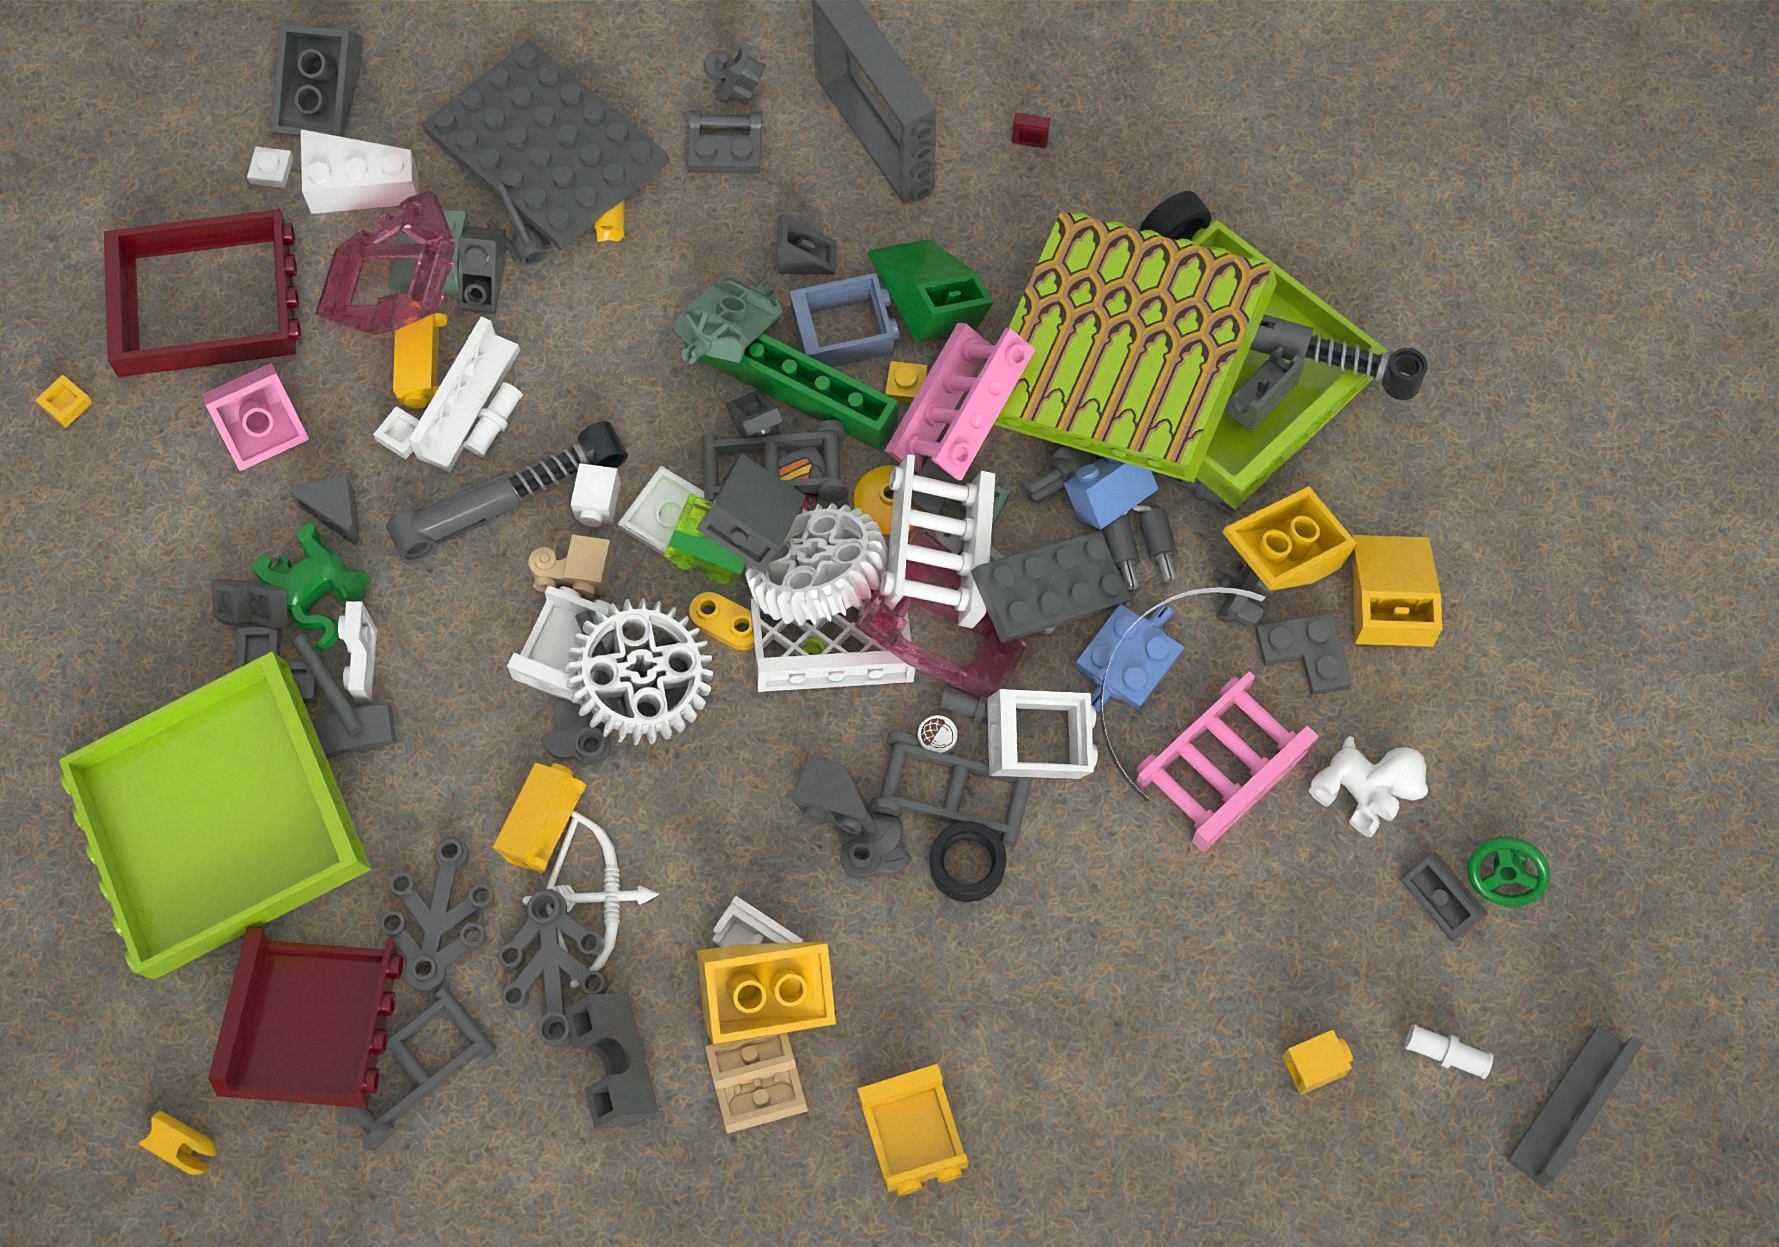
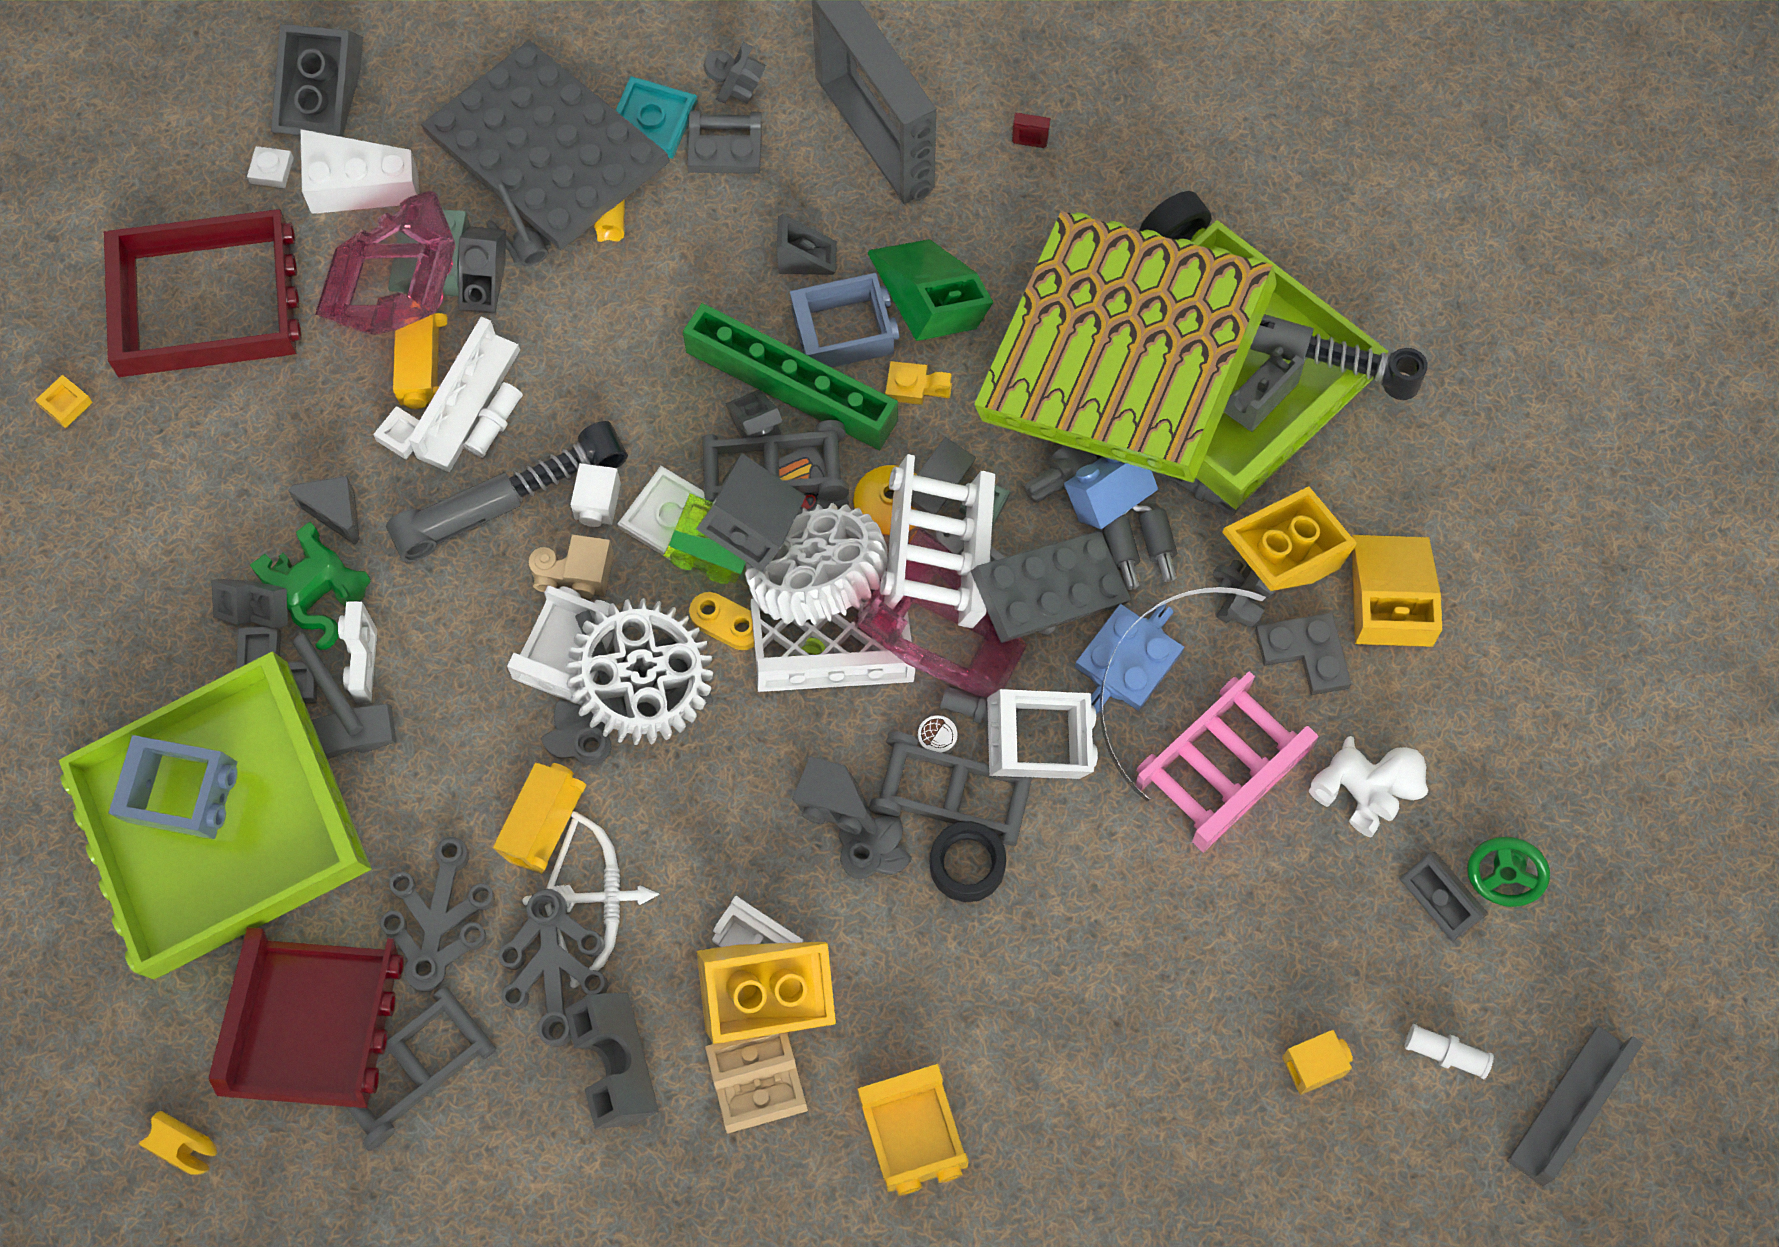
(138, 780): none -> sand blue window
(255, 417): bright pink slope -> none
(657, 111): none -> teal tile
(727, 319): sand green plate -> none
(943, 389): bright pink fence -> none

